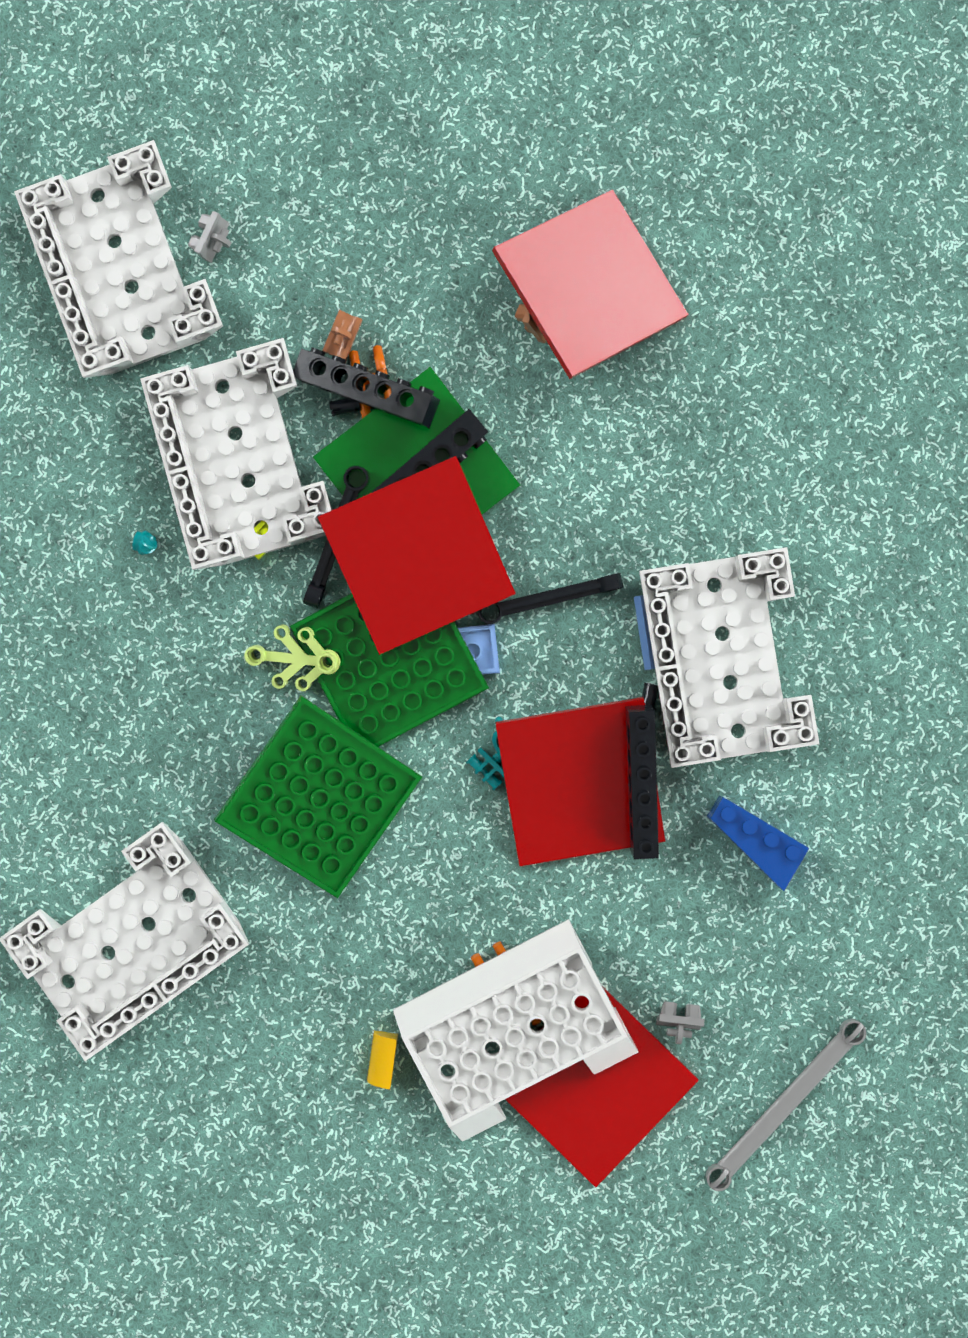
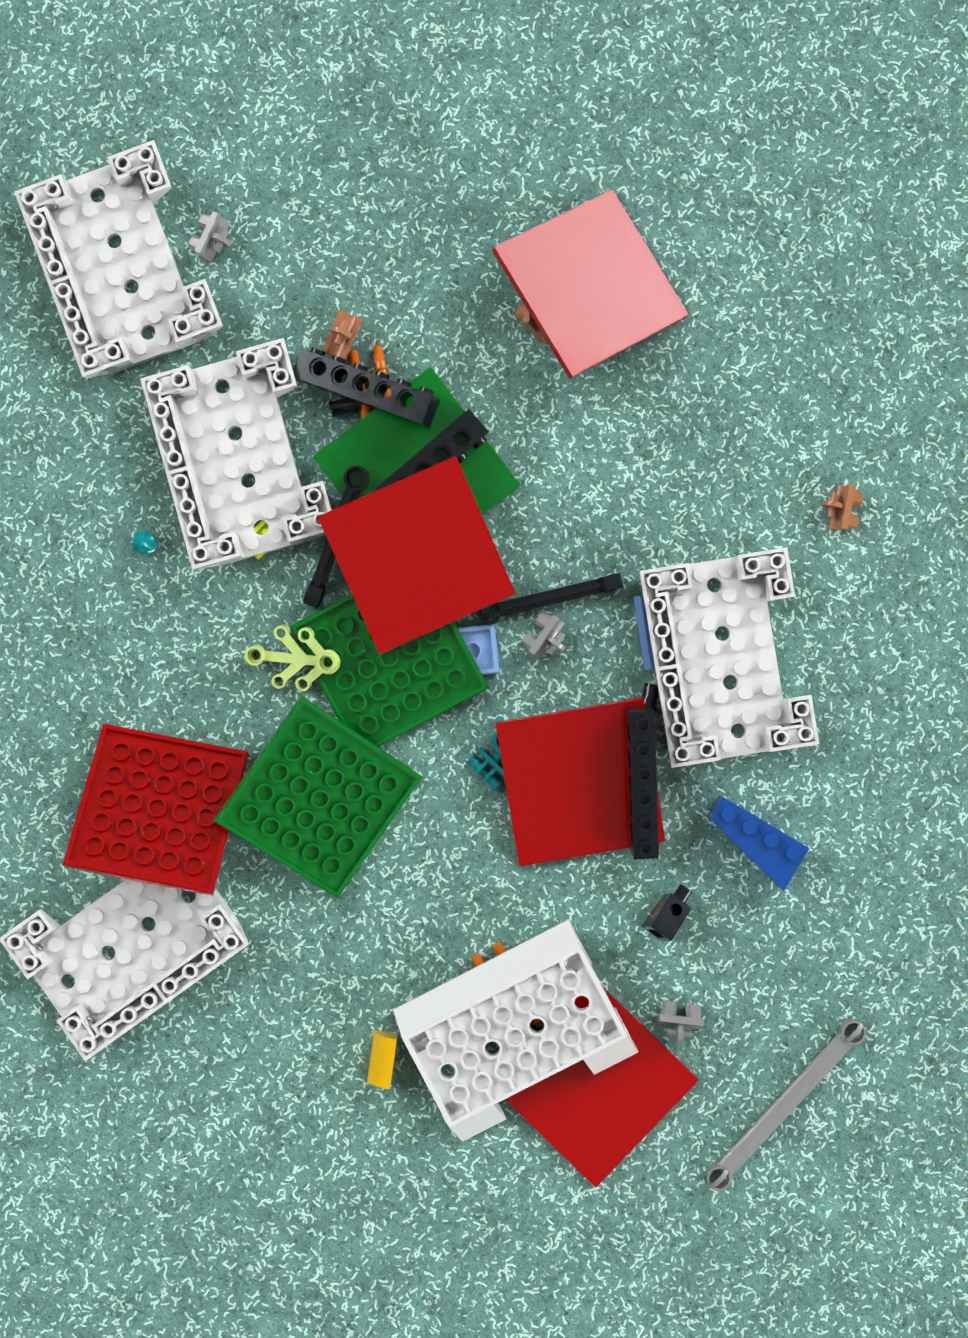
(154, 809): none -> red tile
(549, 638): none -> light grey hips
(661, 921): none -> black torso
(840, 507): none -> nougat hips

